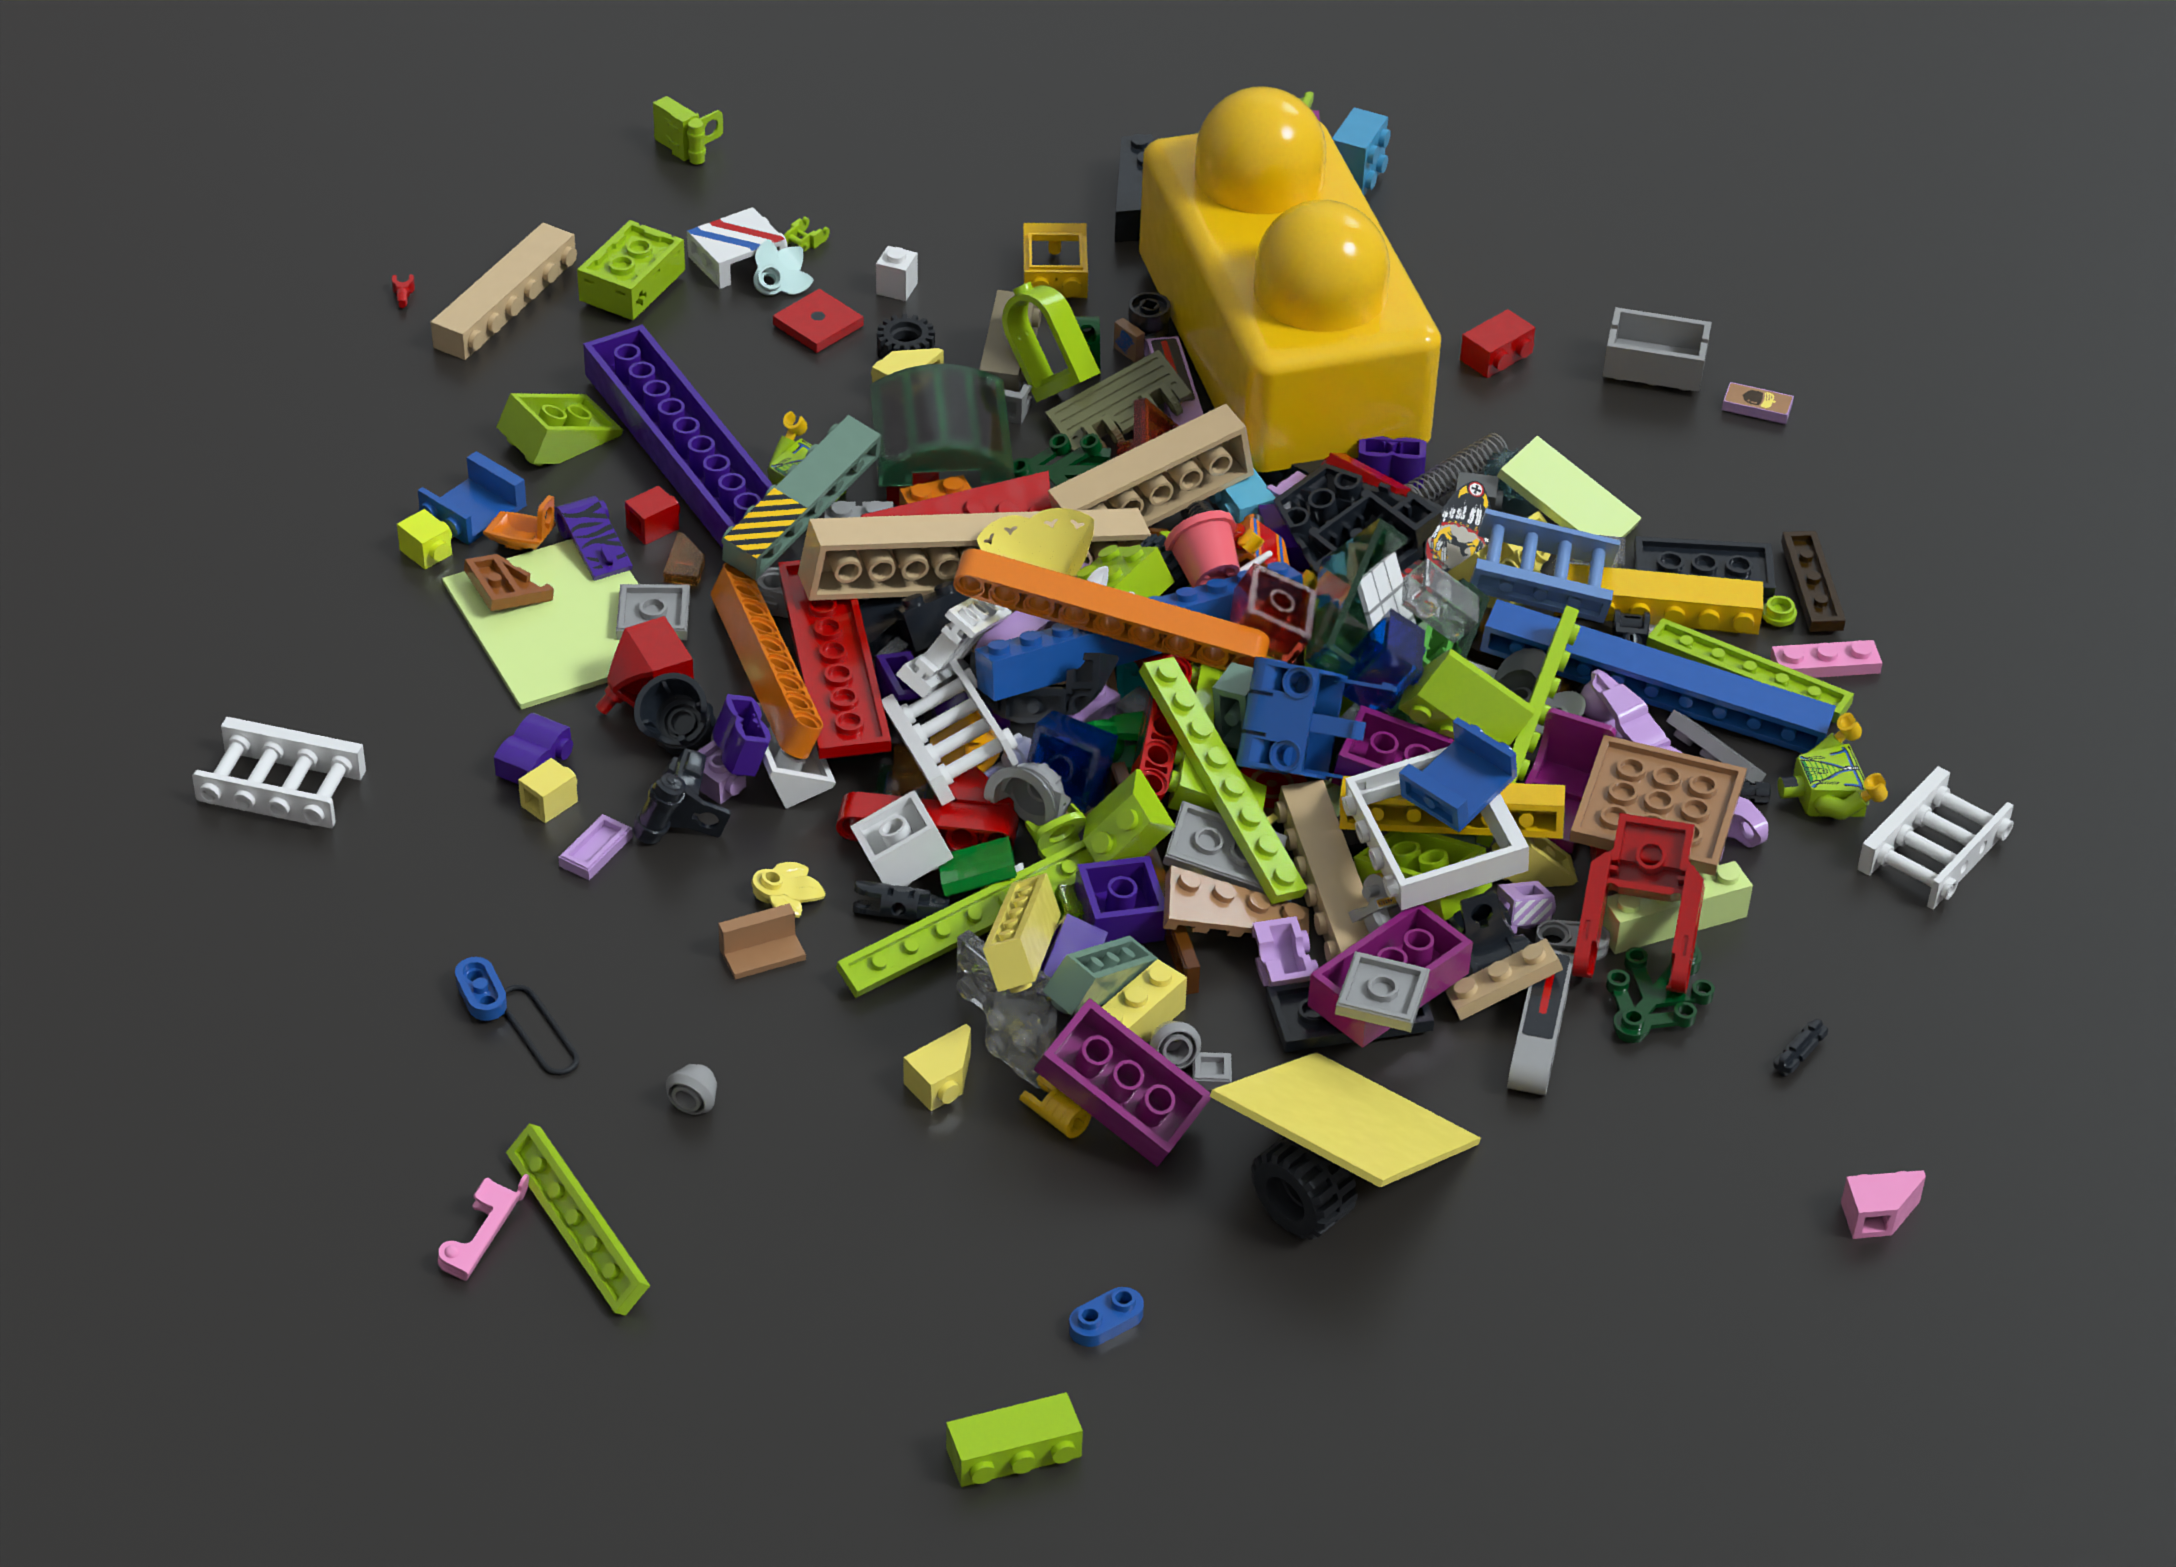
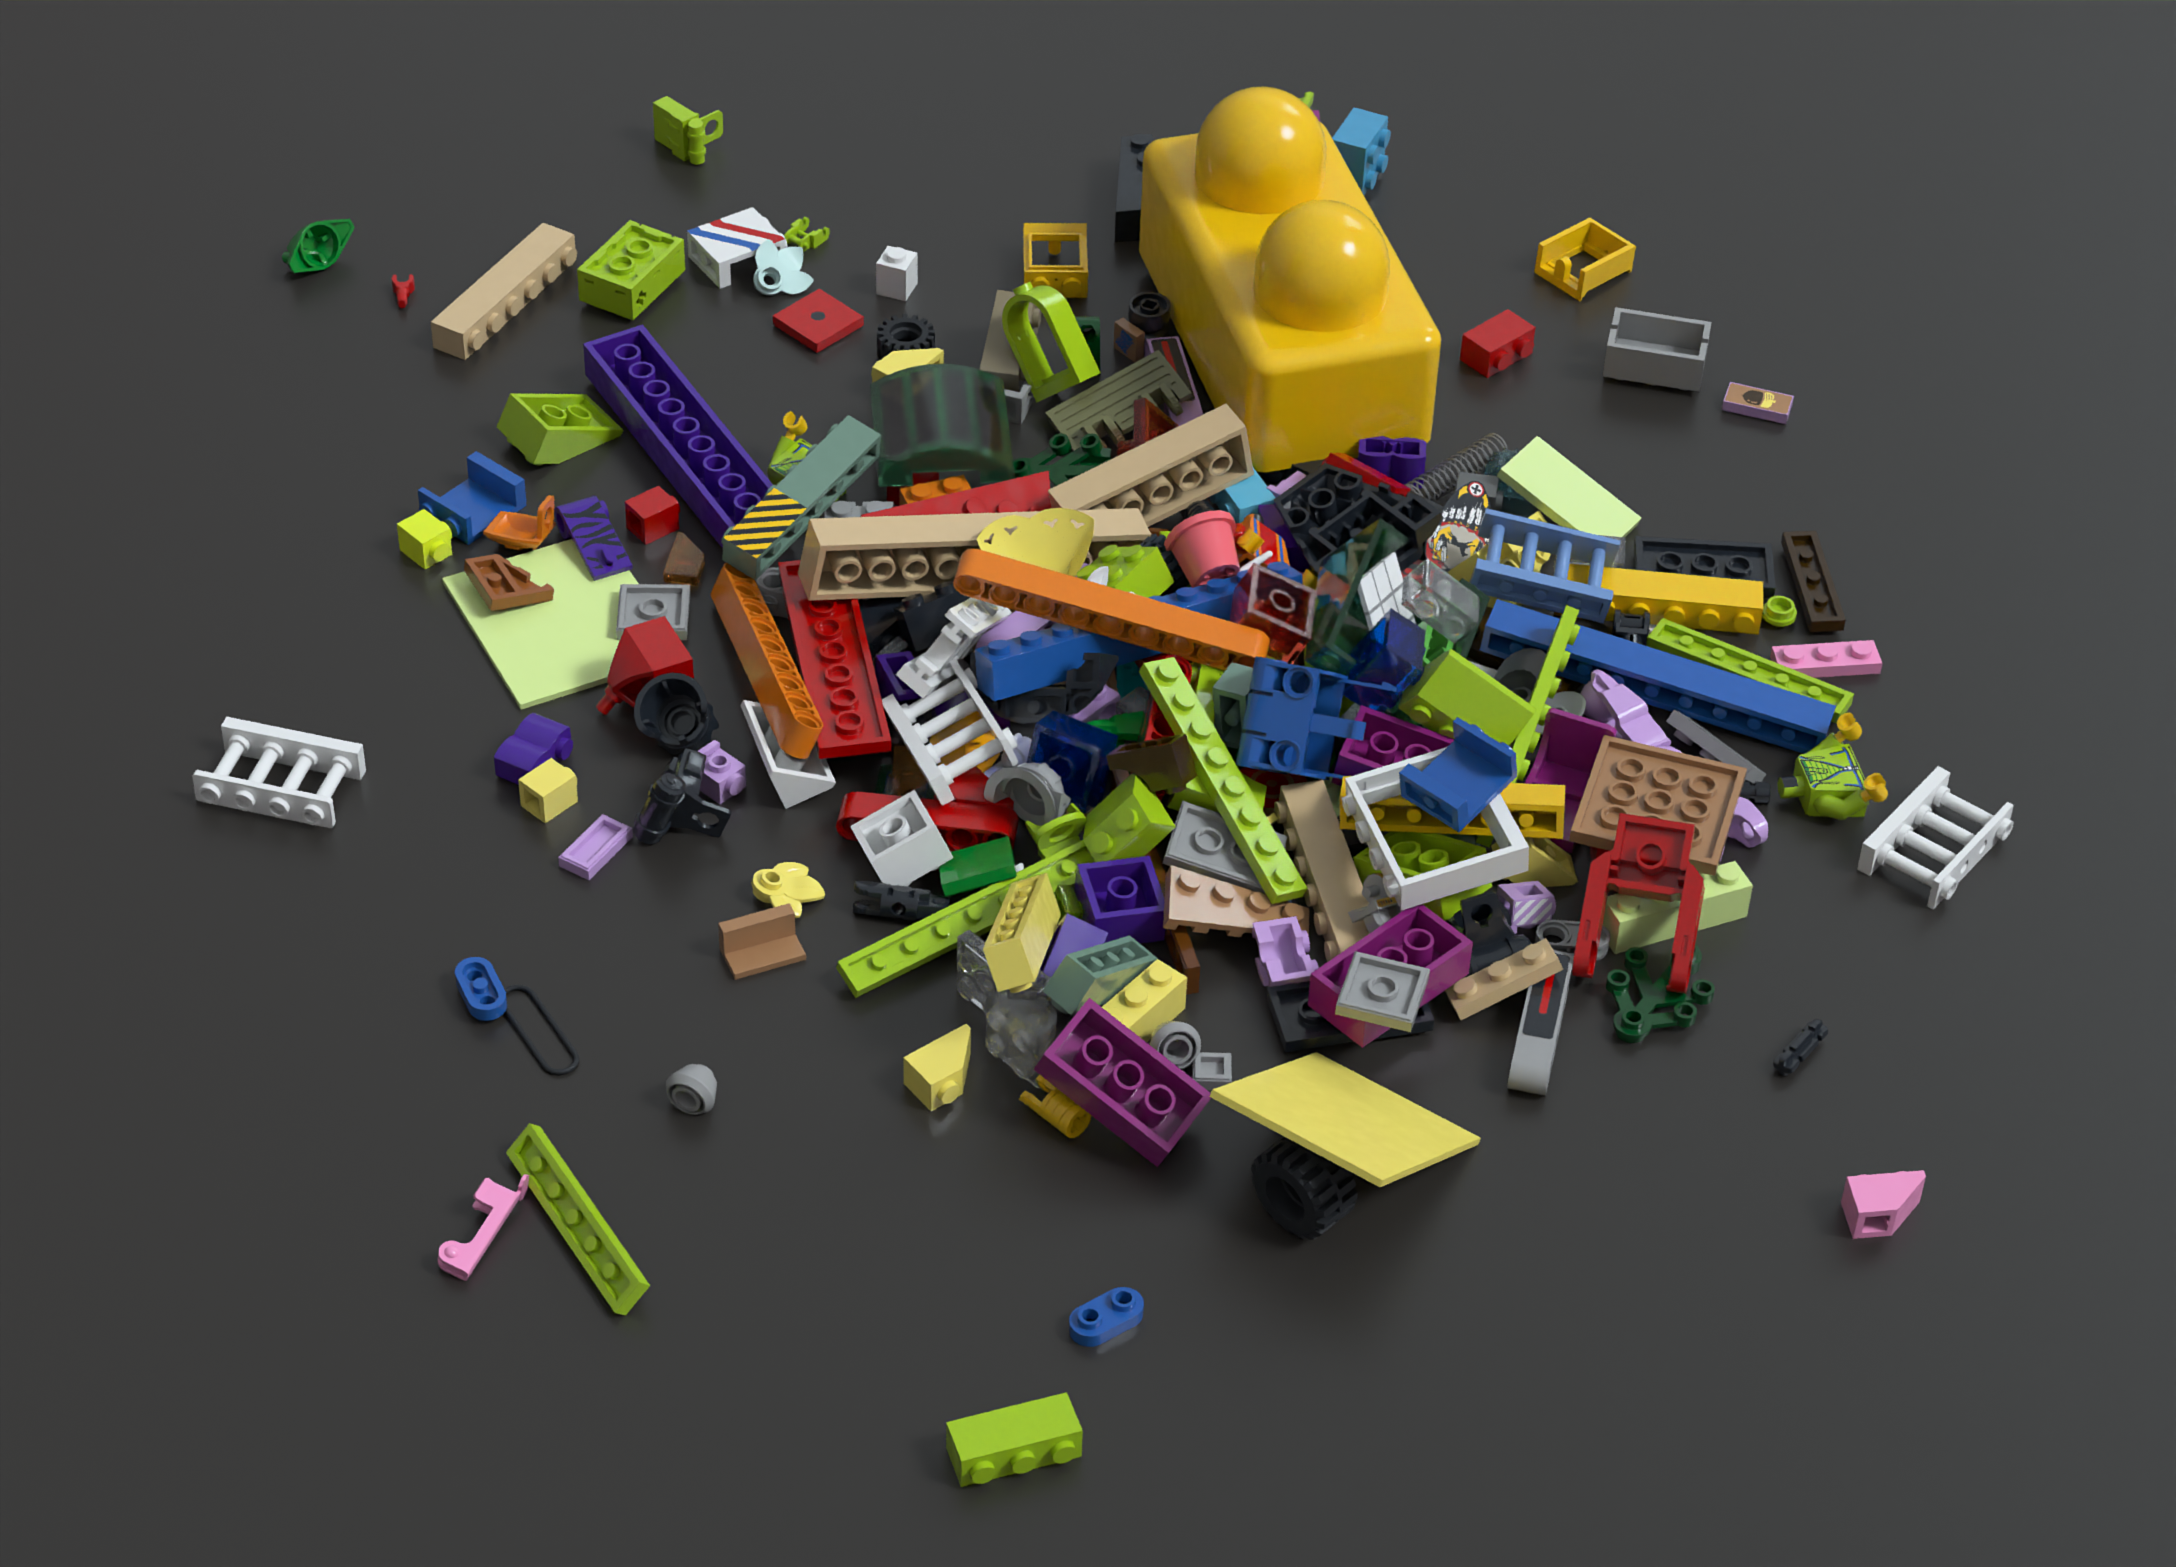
(317, 245): none -> green hat
(741, 735): dark purple brick -> none
(1160, 762): none -> dark brown arch
(1613, 254): none -> yellow window

